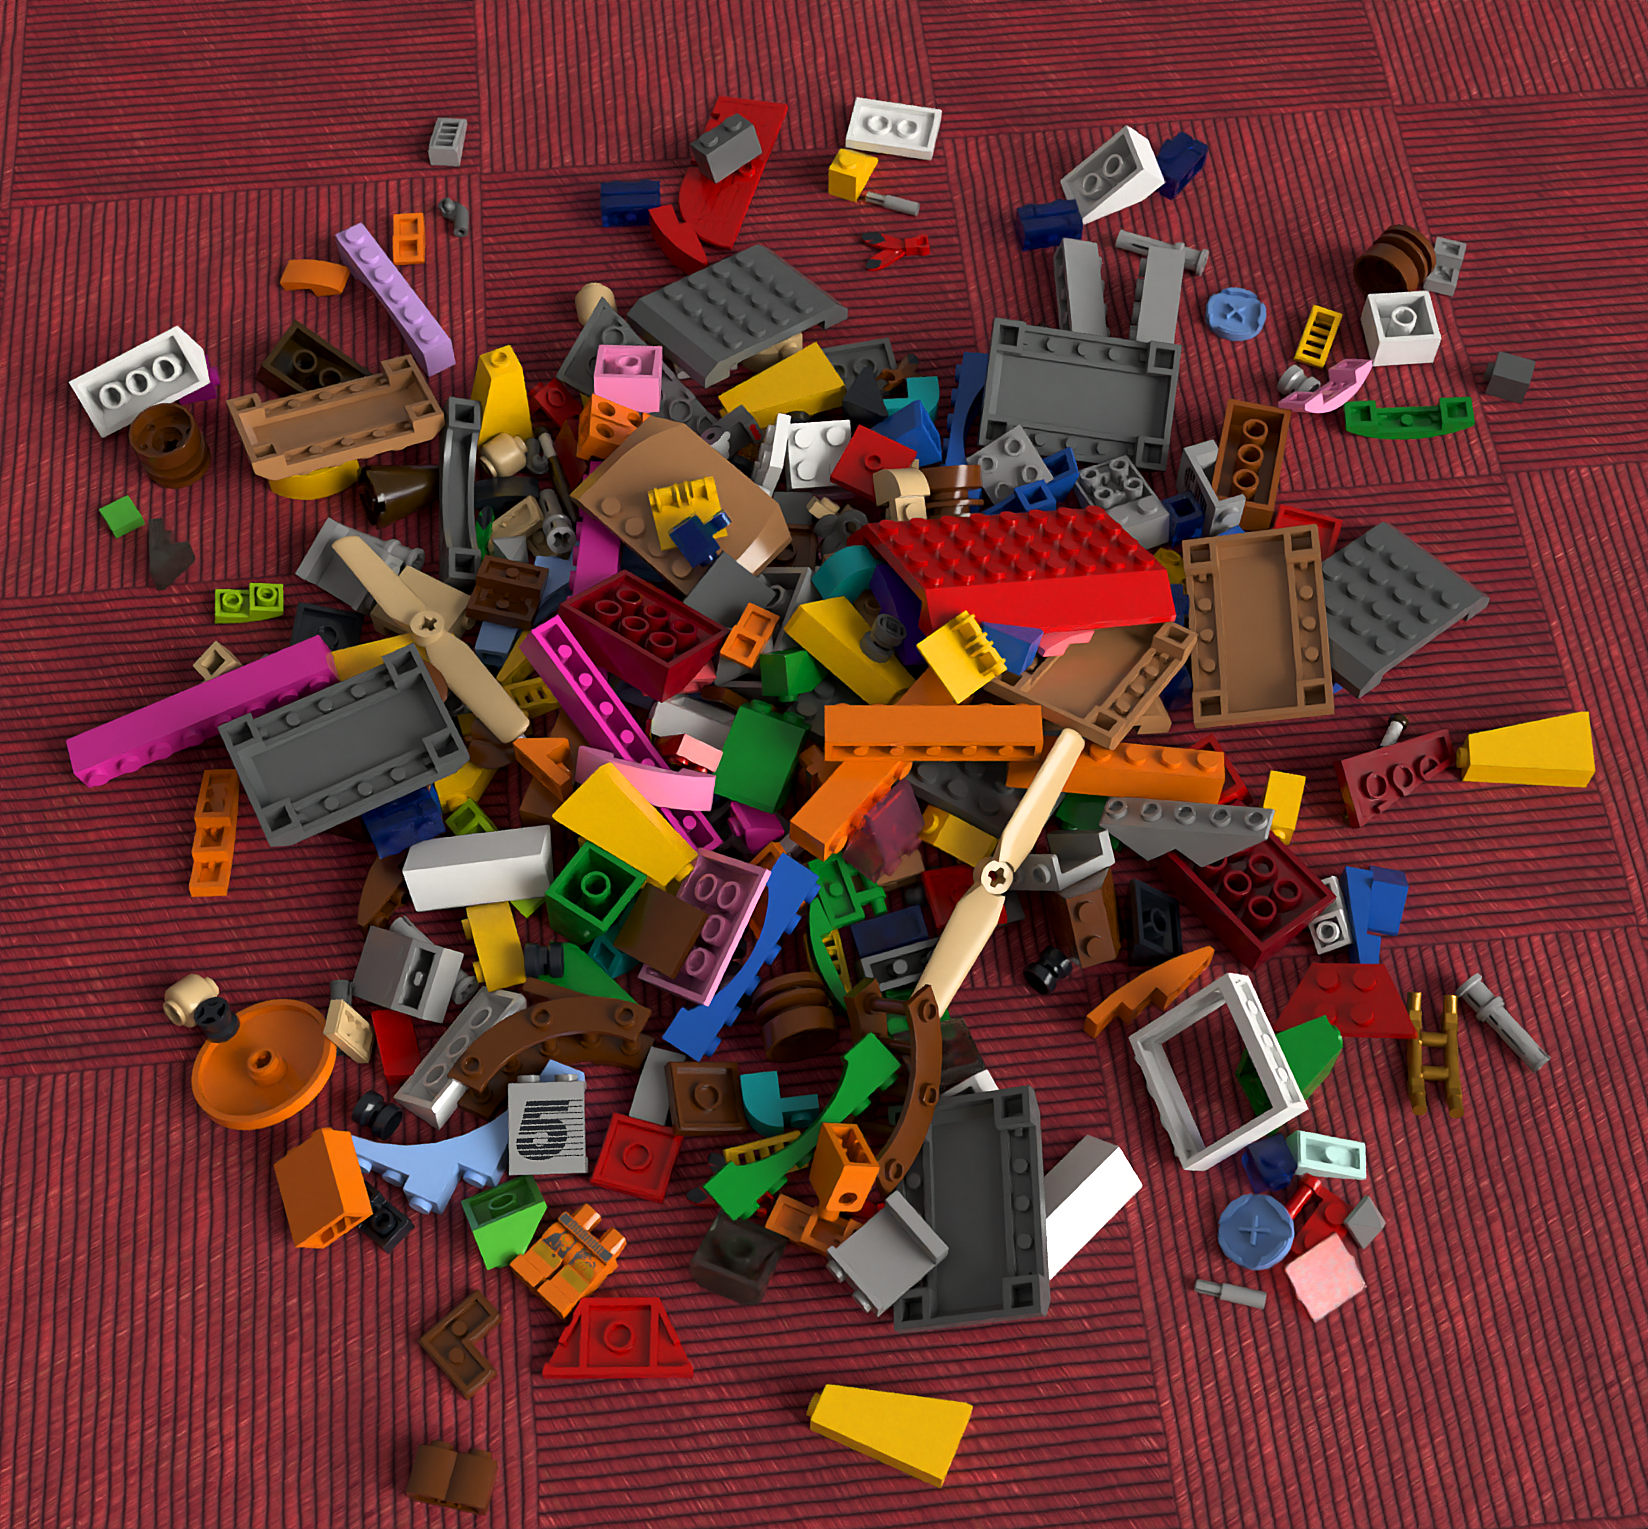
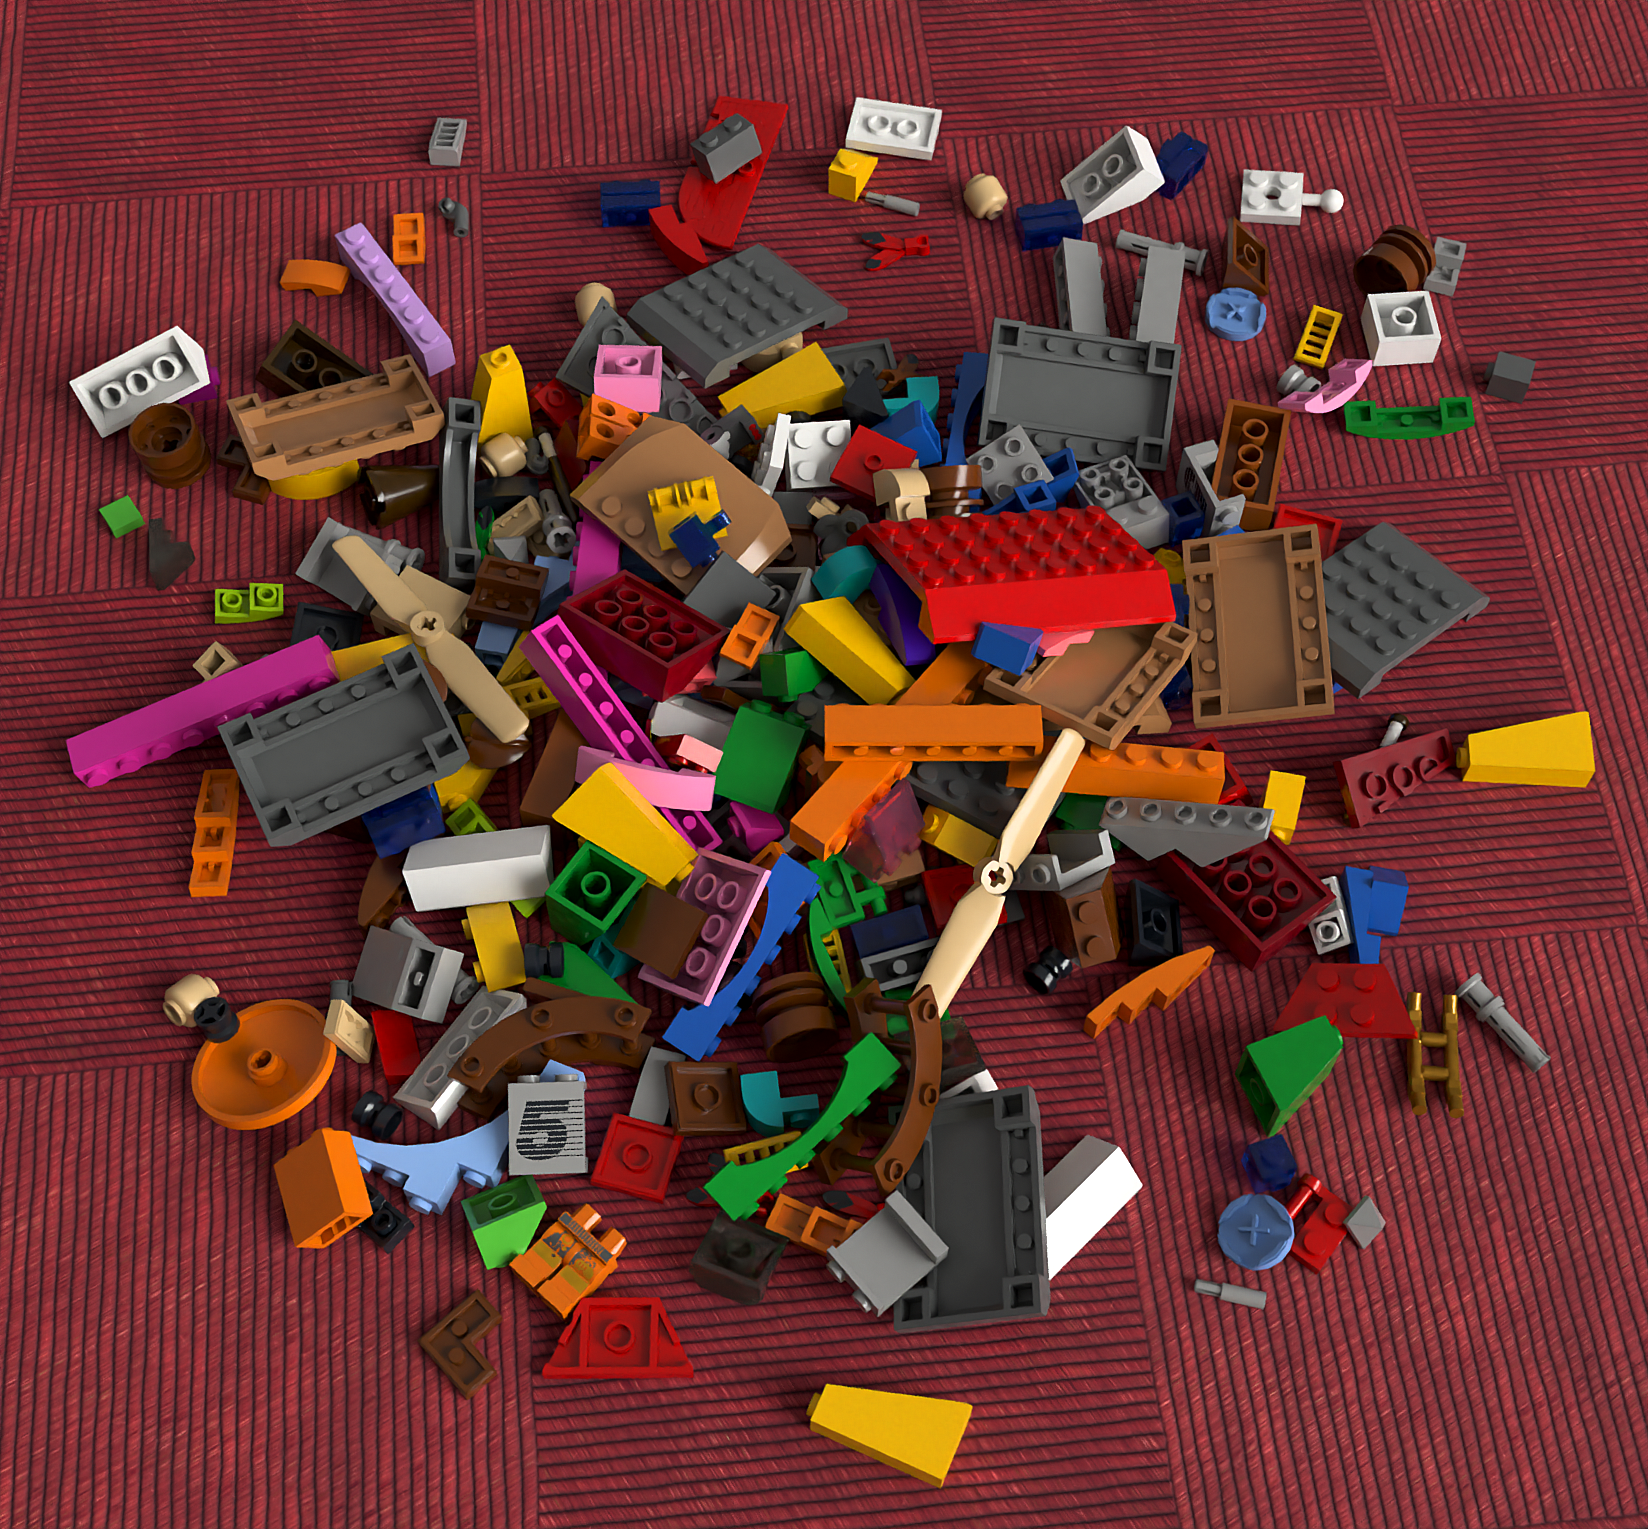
(249, 485): none -> reddish brown tile
(452, 1478): reddish brown brick -> none
(544, 761): orange slope -> none
(842, 1169): orange torso -> none
(885, 635): dark grey wheel -> none
(961, 656): yellow hinge -> none
(985, 196): none -> tan head
(1244, 260): none -> reddish brown slope
(1263, 1049): white window -> none
(1288, 189): none -> white plate
(1323, 1277): clear red piece -> none
(1327, 1155): light aqua slope -> none

